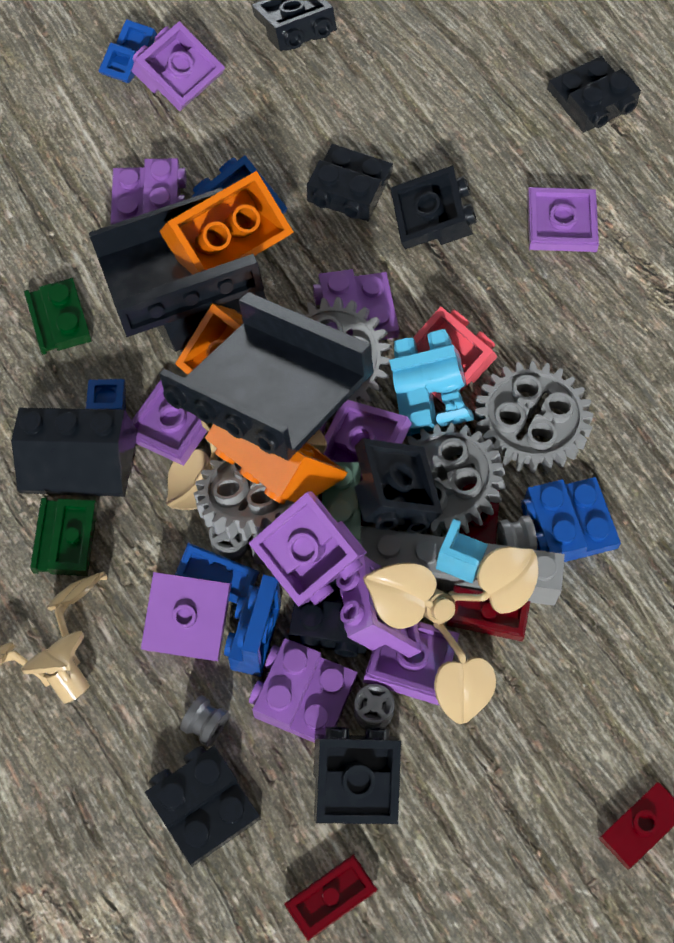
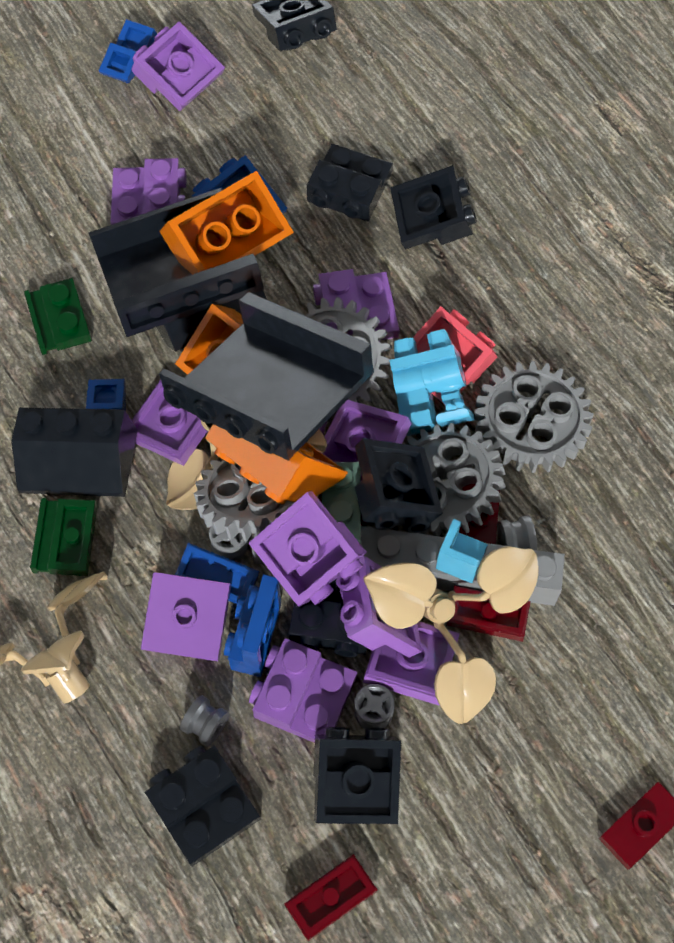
(562, 219): medium lavender plate -> none
(571, 518): blue plate -> none
(594, 93): black plate -> none

